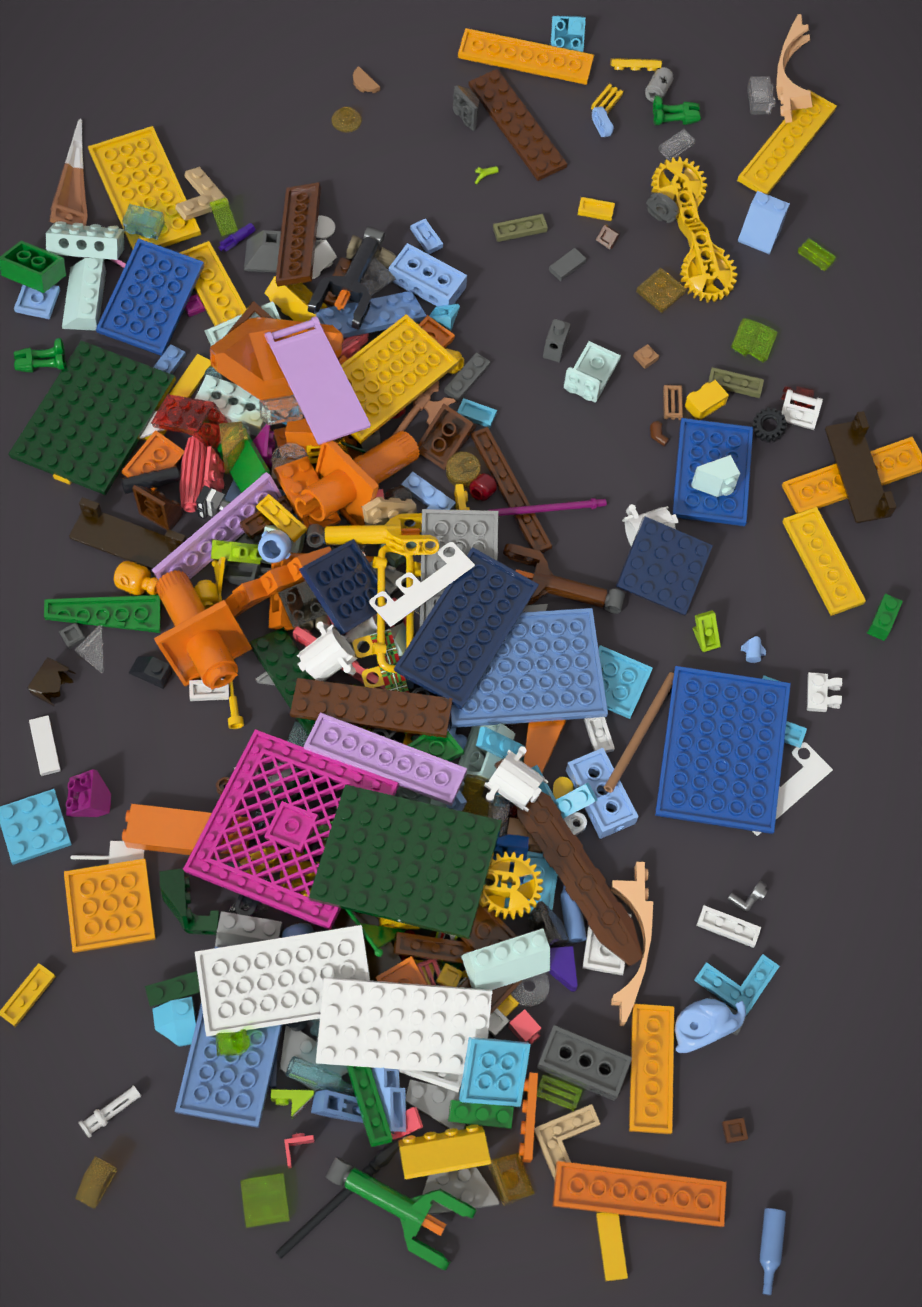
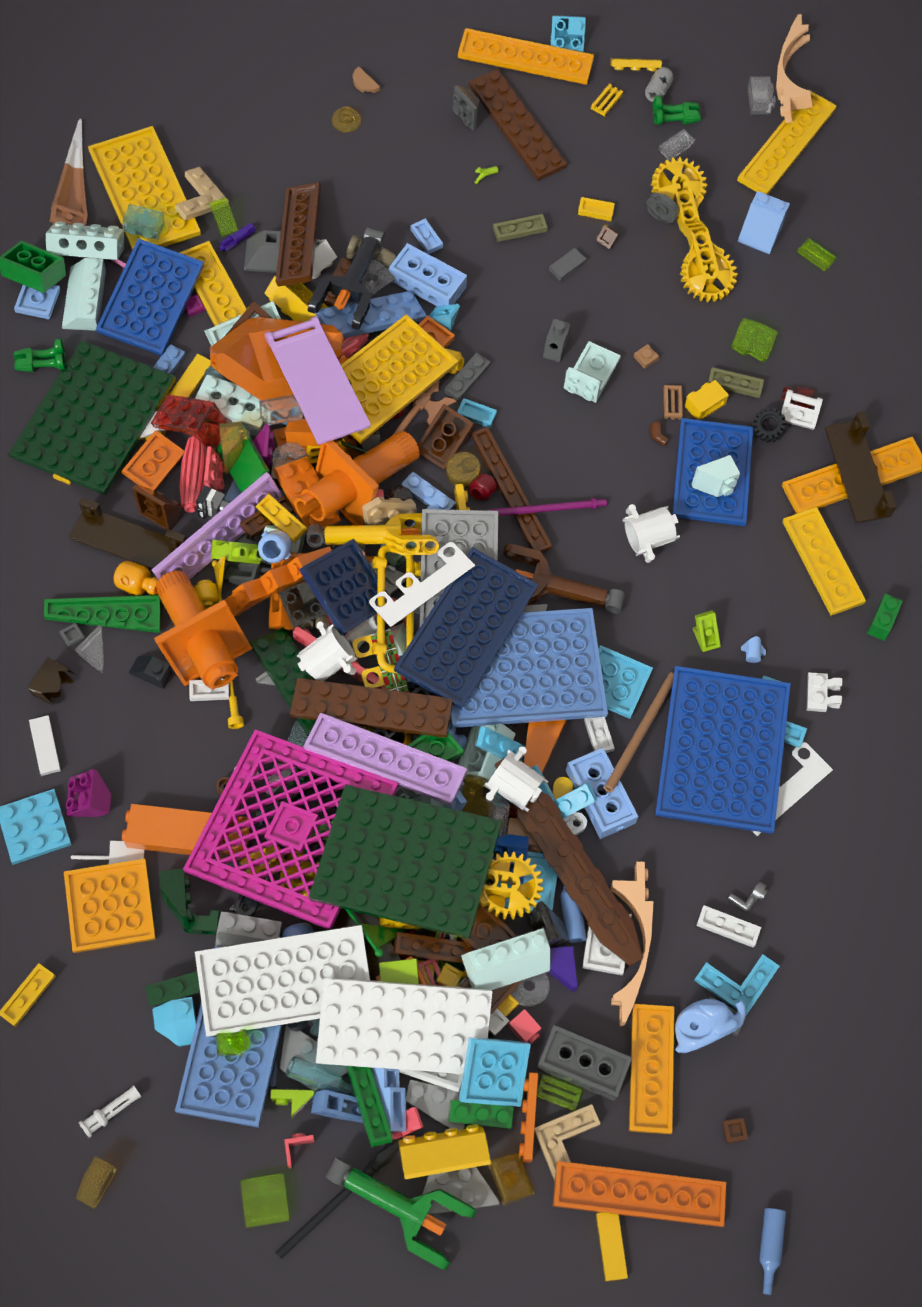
(151, 479): black axle -> none
(325, 227): white piece -> none
(400, 971): none -> lime piece
(602, 122): light blue plate -> none
(661, 290): clear yellow plate -> none
(664, 565): dark blue plate -> none

